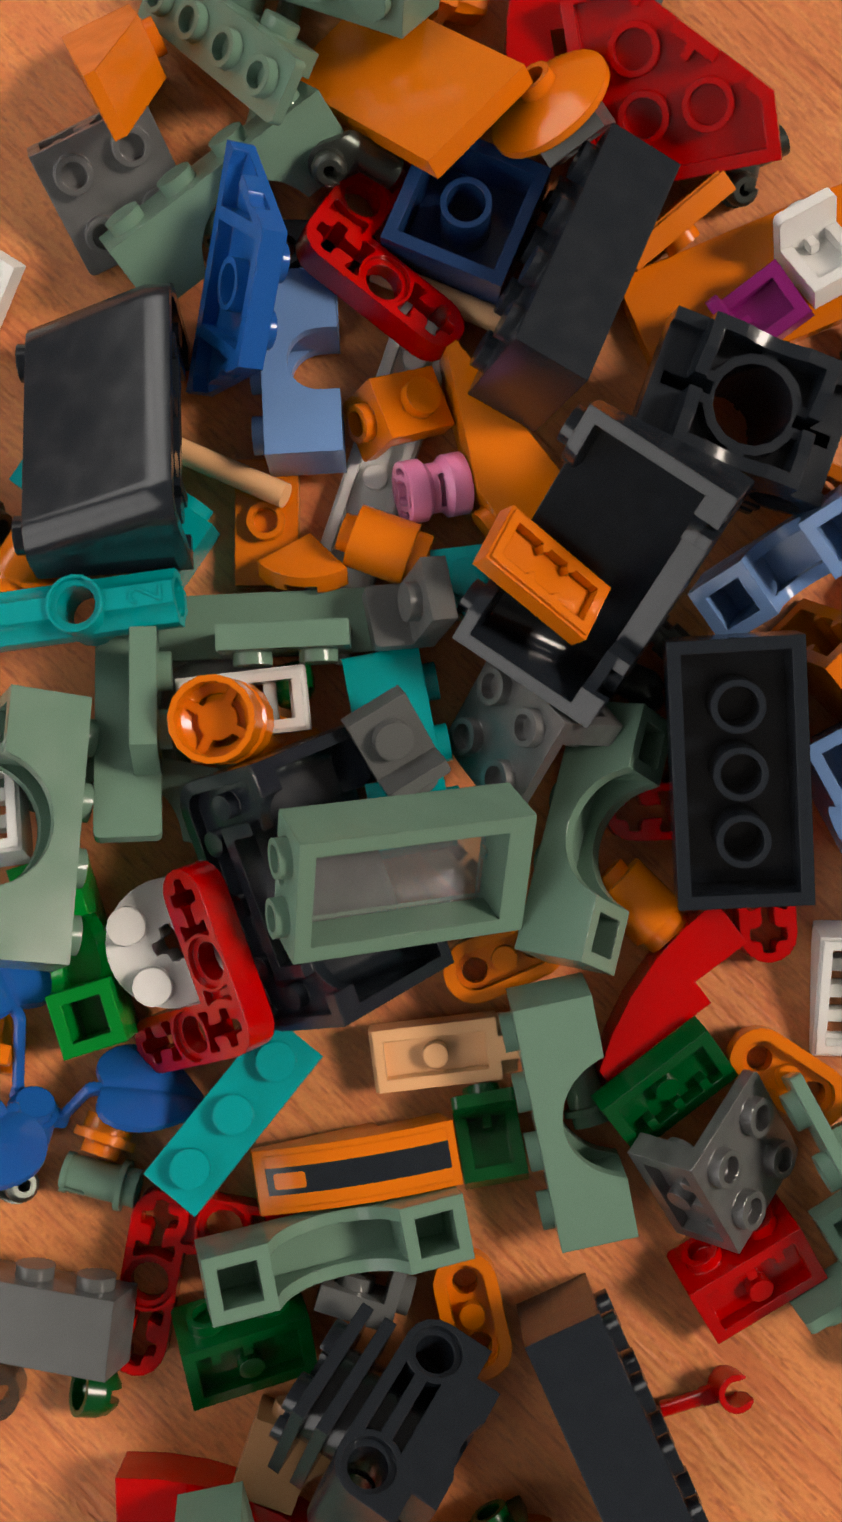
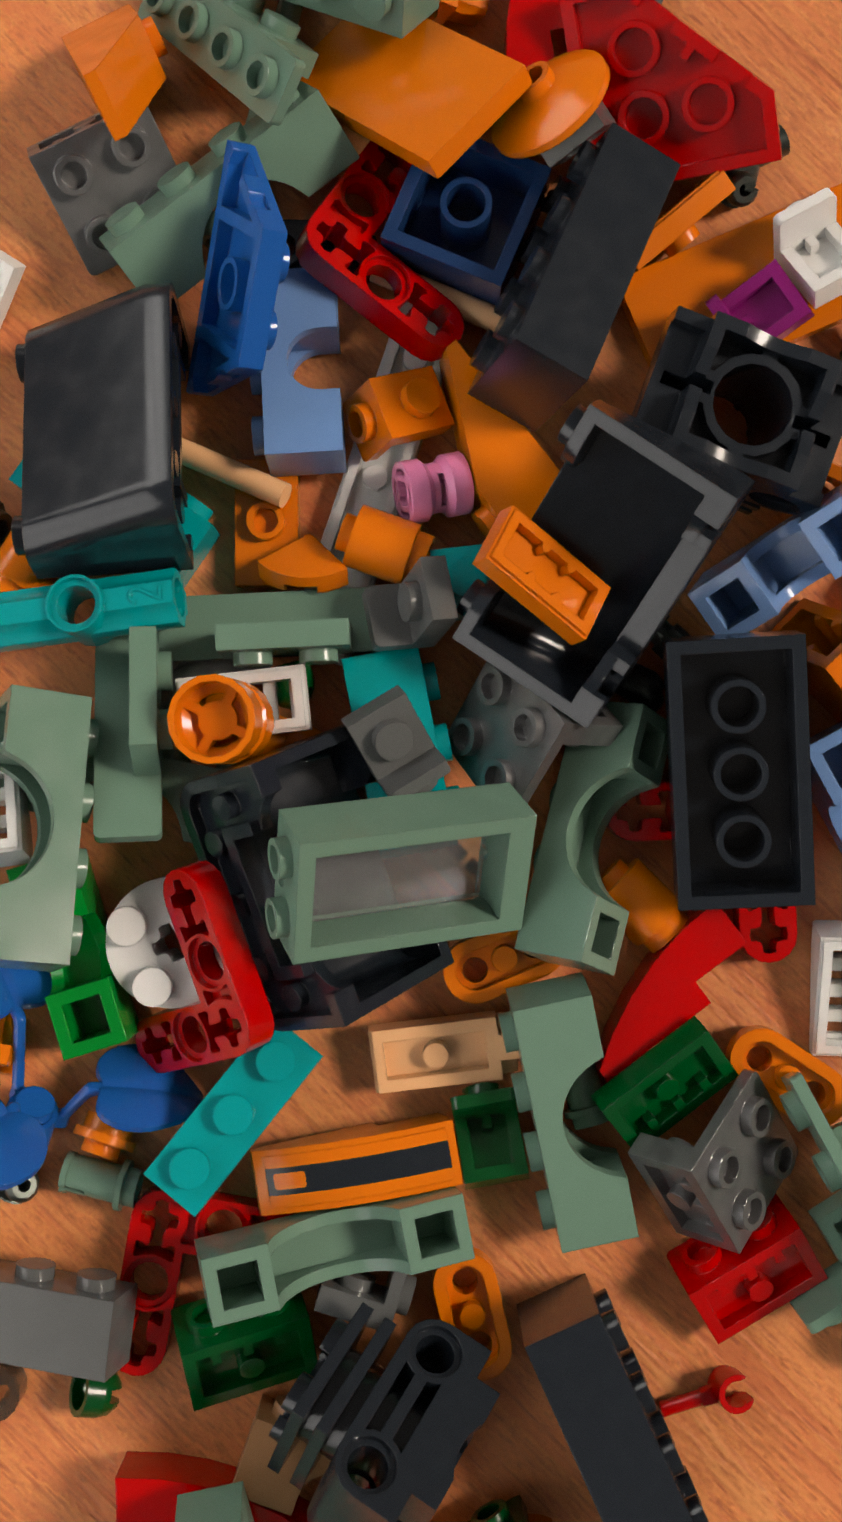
(353, 154): pearl dark grey arm -> none

